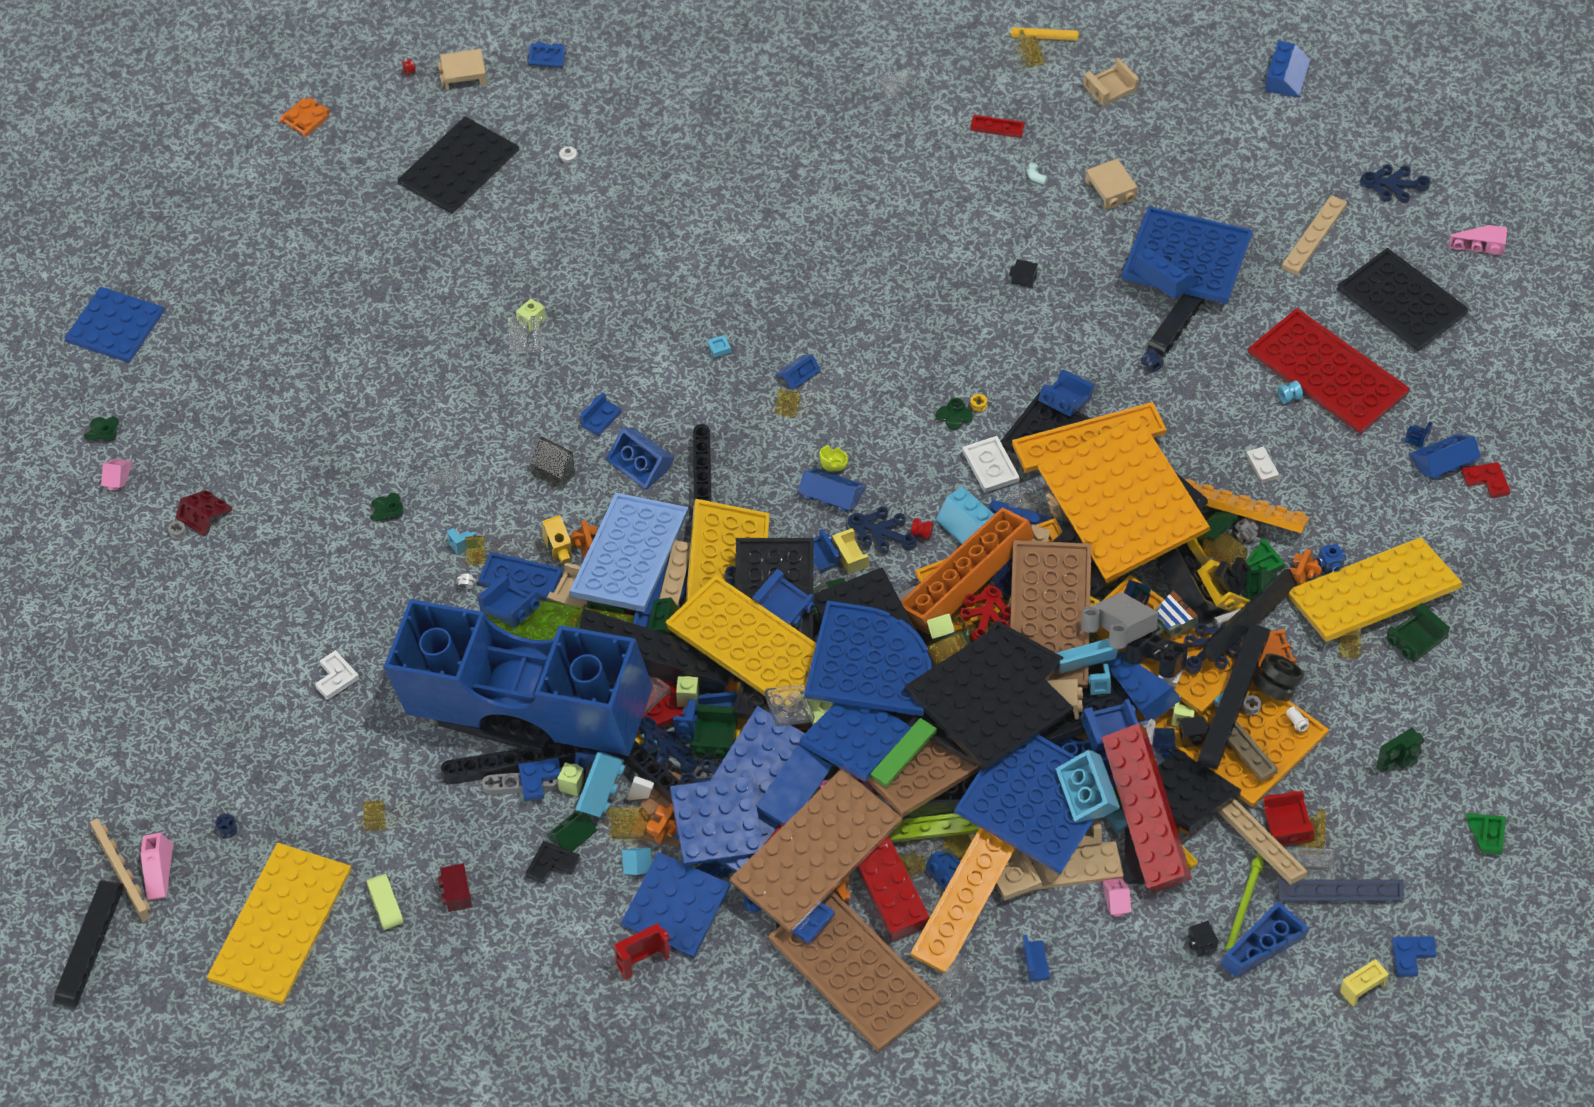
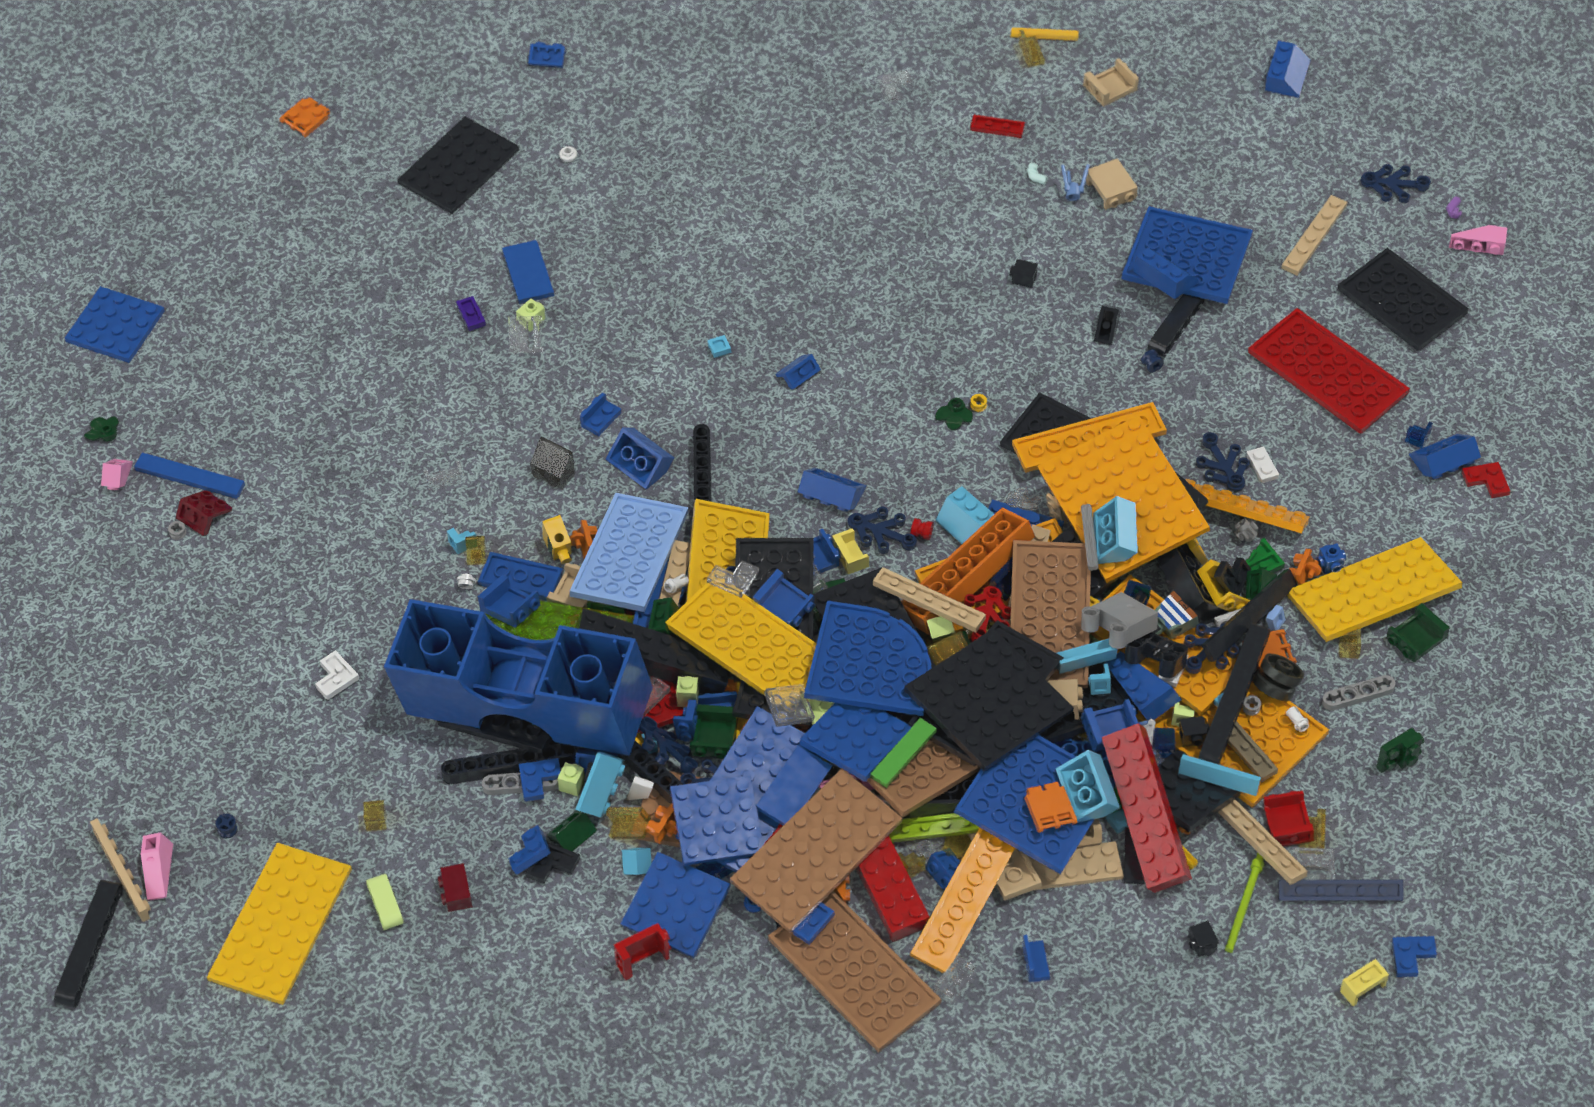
(189, 475): none -> blue tile
(387, 507): dark green plate -> none
(408, 67): red bush -> none
(462, 67): tan panel -> none
(471, 313): none -> dark purple plate
(528, 271): none -> blue tile
(534, 850): none -> blue plate
(672, 585): none -> white pin
(733, 582): none -> clear plate
(787, 403): clear yellow panel -> none
(833, 459): neon yellow hair -> none
(929, 599): none -> tan plate
(990, 464): white plate -> none
(1049, 807): none -> orange plate
(1067, 393): blue panel -> none
(1072, 189): none -> medium blue plant
(1089, 536): none -> light grey axle
(1107, 324): none -> black slope
(1115, 531): none -> medium azure slope
(1117, 897): bright pink slope -> none
(1218, 524): dark green panel -> none
(1219, 775): none -> medium azure tile
(1223, 464): none -> dark blue plant
(1224, 549): clear yellow brick -> none
(1267, 938): blue wedge -> none
(1275, 618): none -> light blue plate
(1290, 392): medium azure wheel -> none
(1360, 696): none -> light grey beam
(1452, 208): none -> medium lavender arm
(1488, 832): green wing -> none

